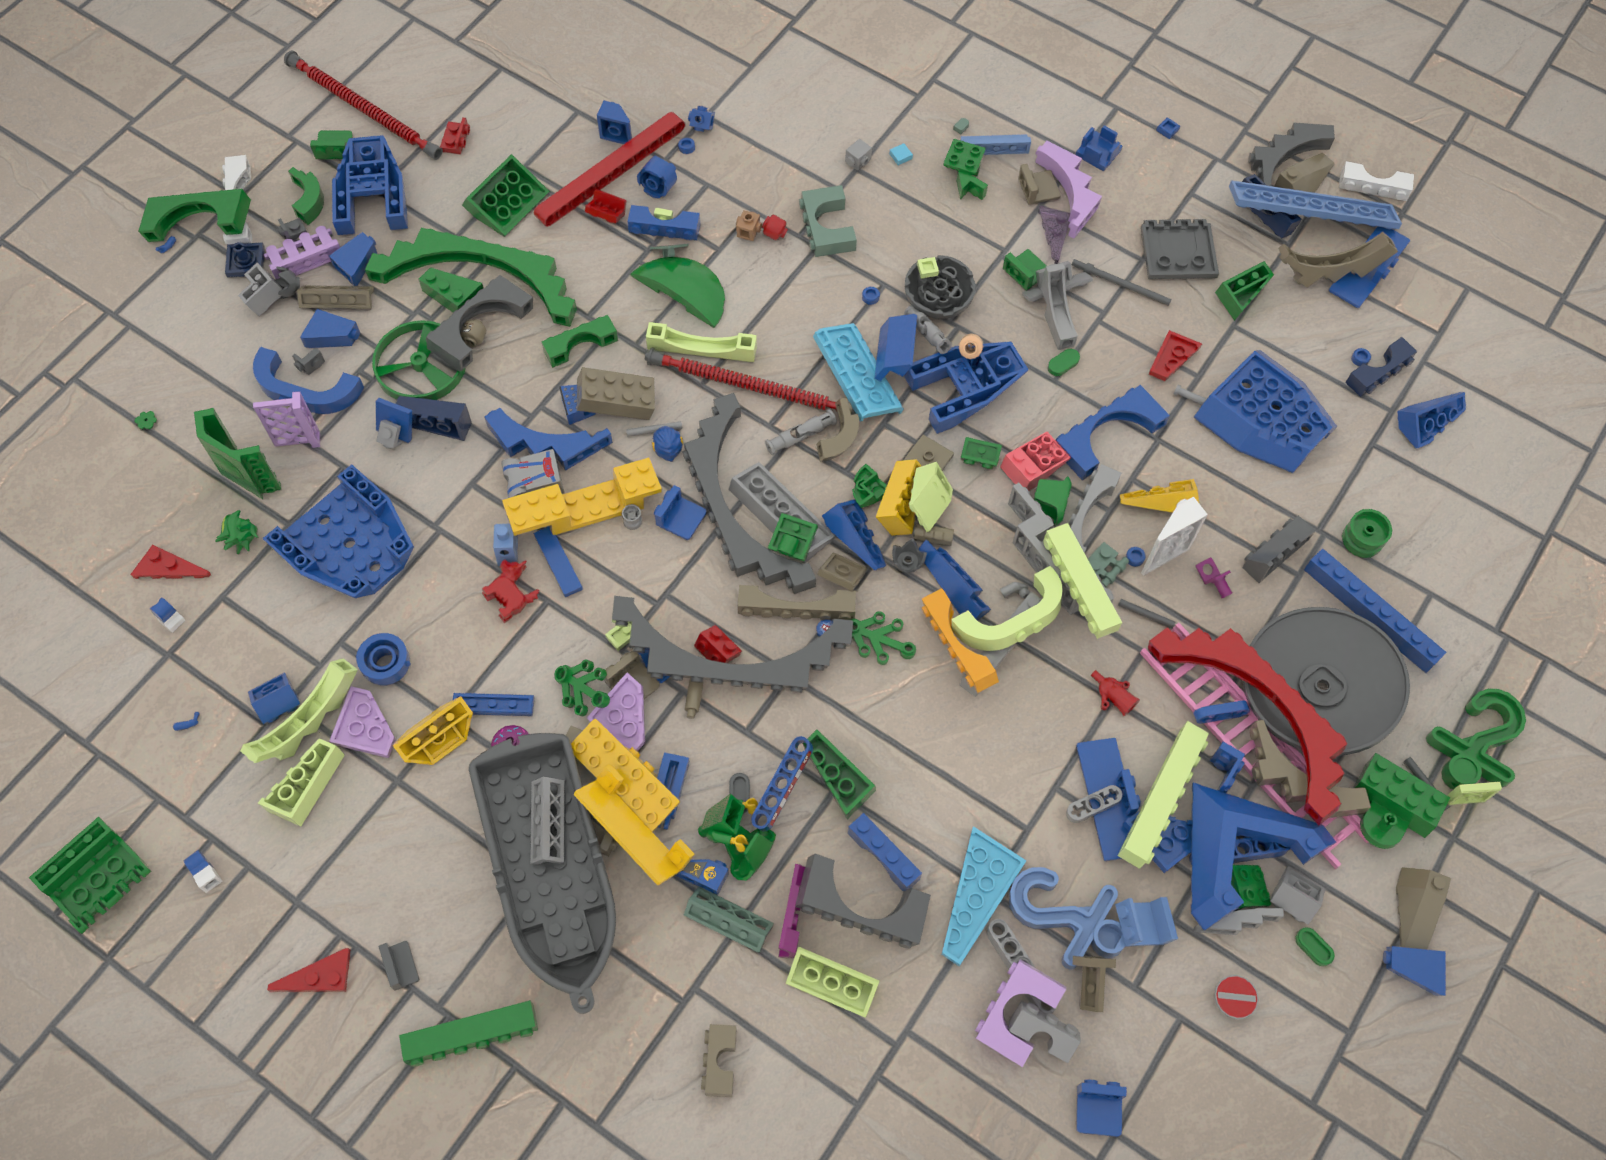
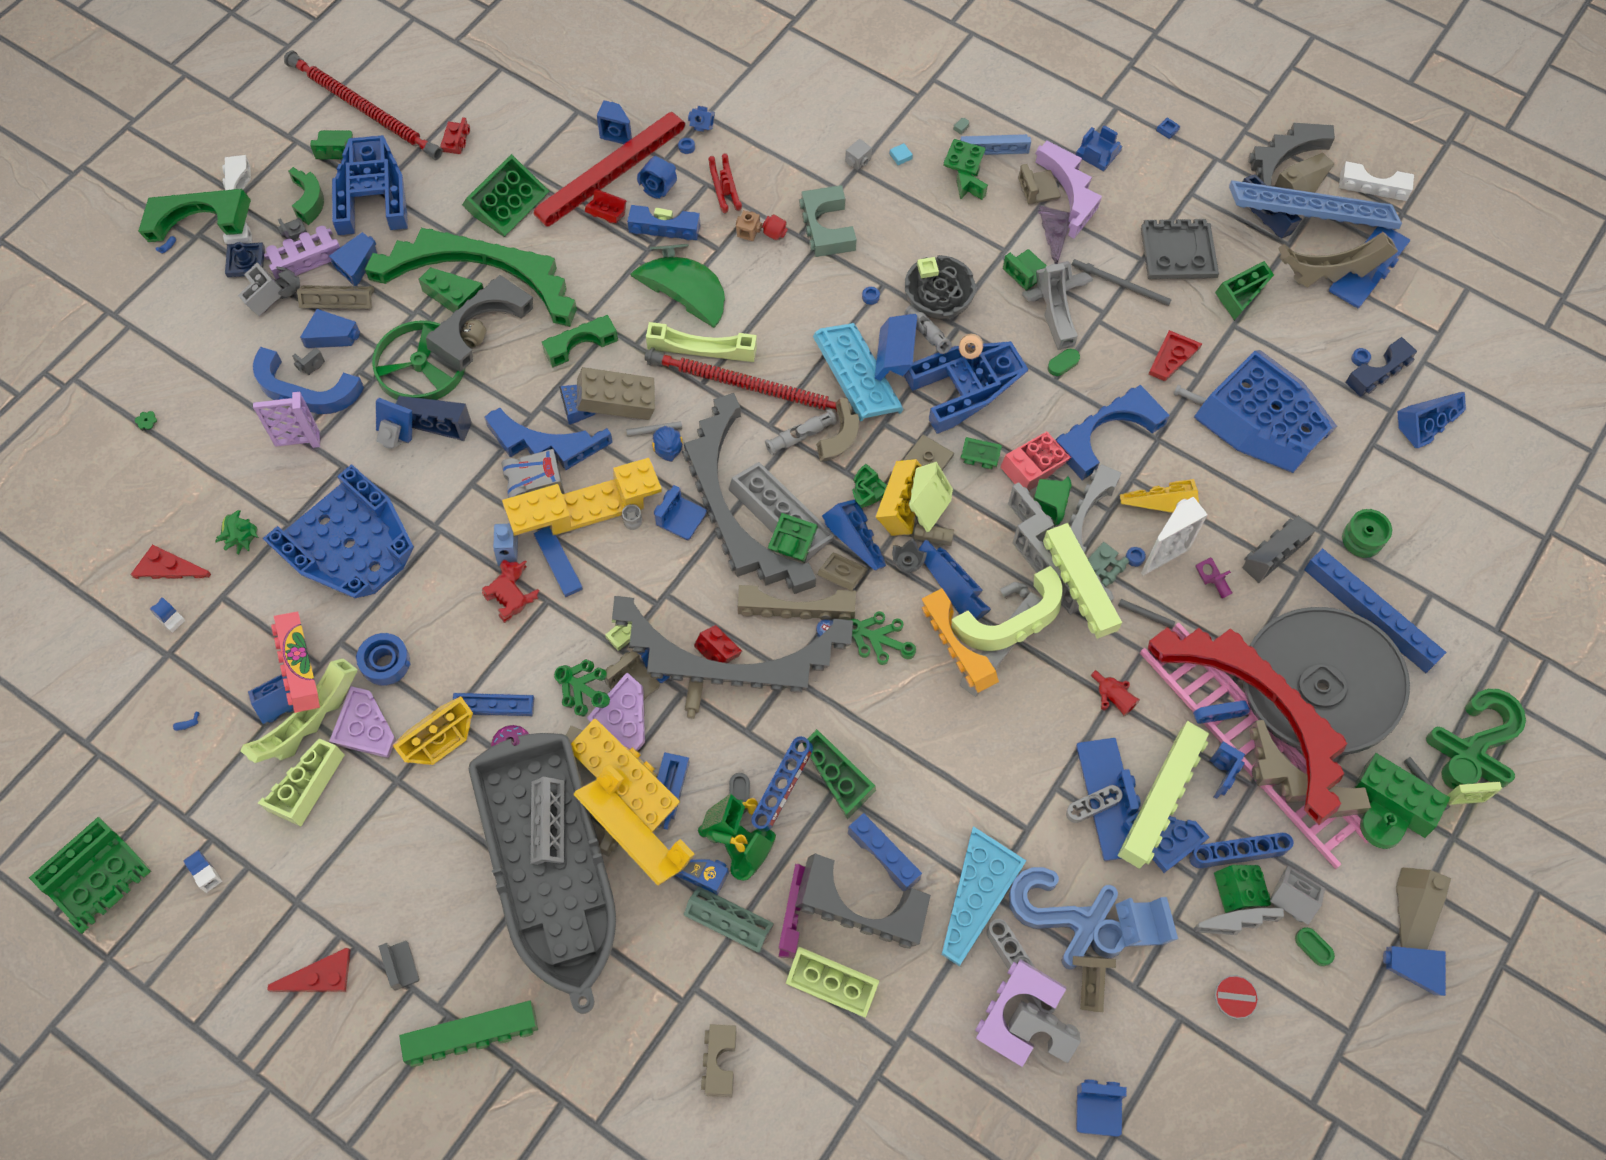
(243, 466): green panel -> none
(295, 662): none -> coral brick
(725, 185): none -> red piece
(1216, 823): blue wedge -> none

